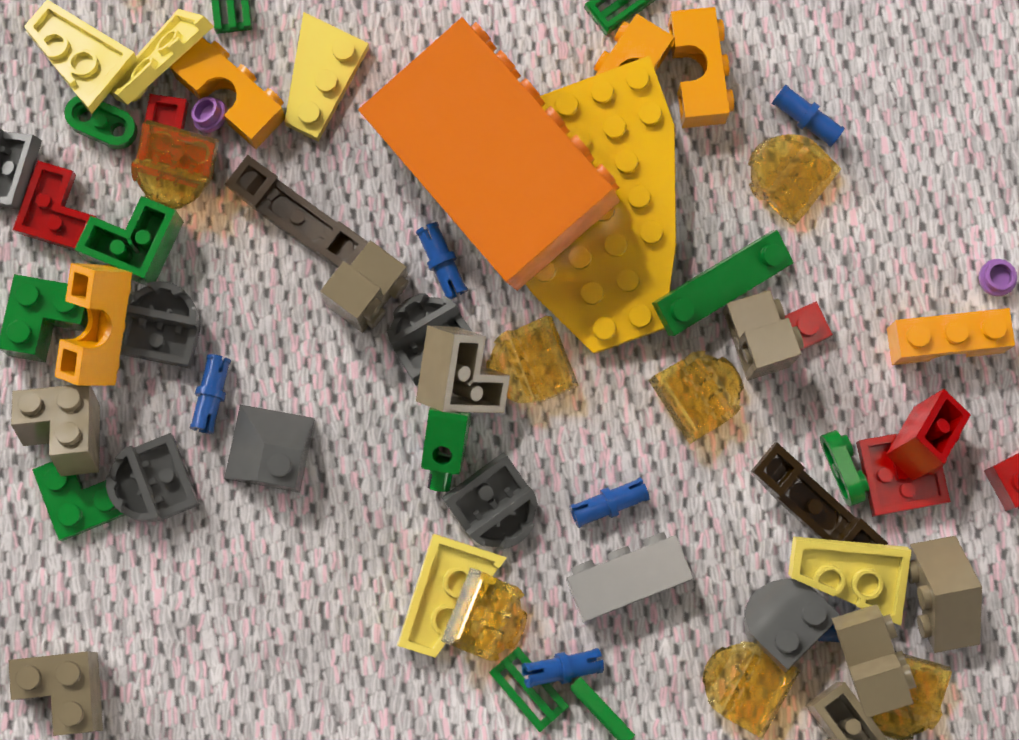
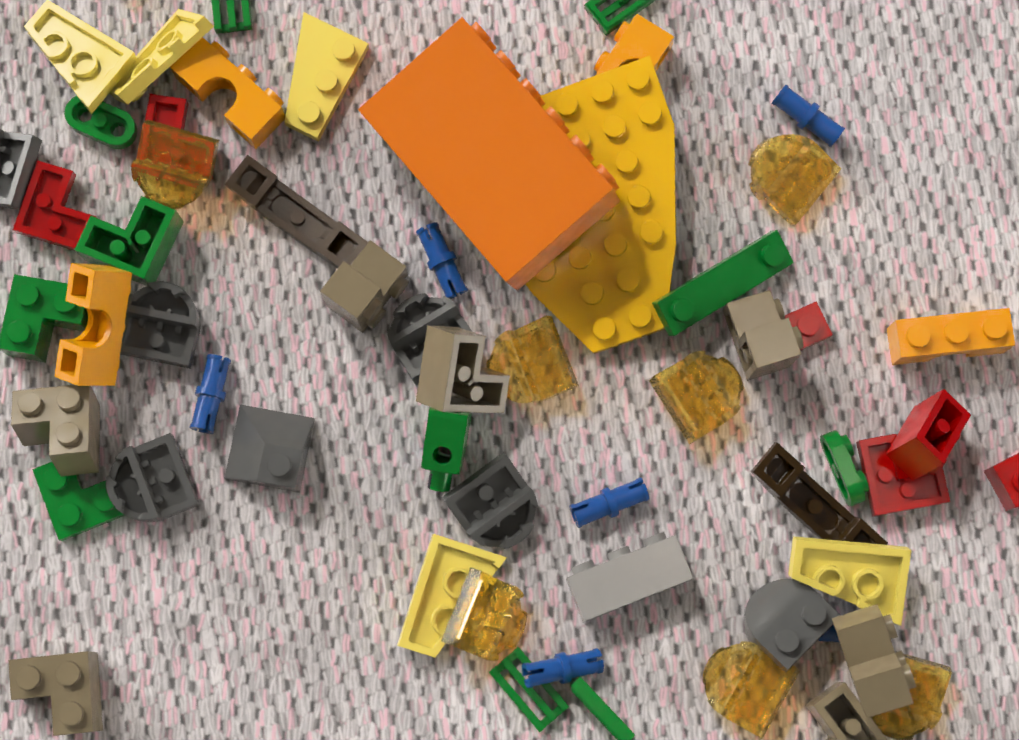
(209, 114): medium lavender plate -> none
(698, 37): light orange arch -> none
(946, 593): dark tan brick -> none
(997, 277): medium lavender plate -> none

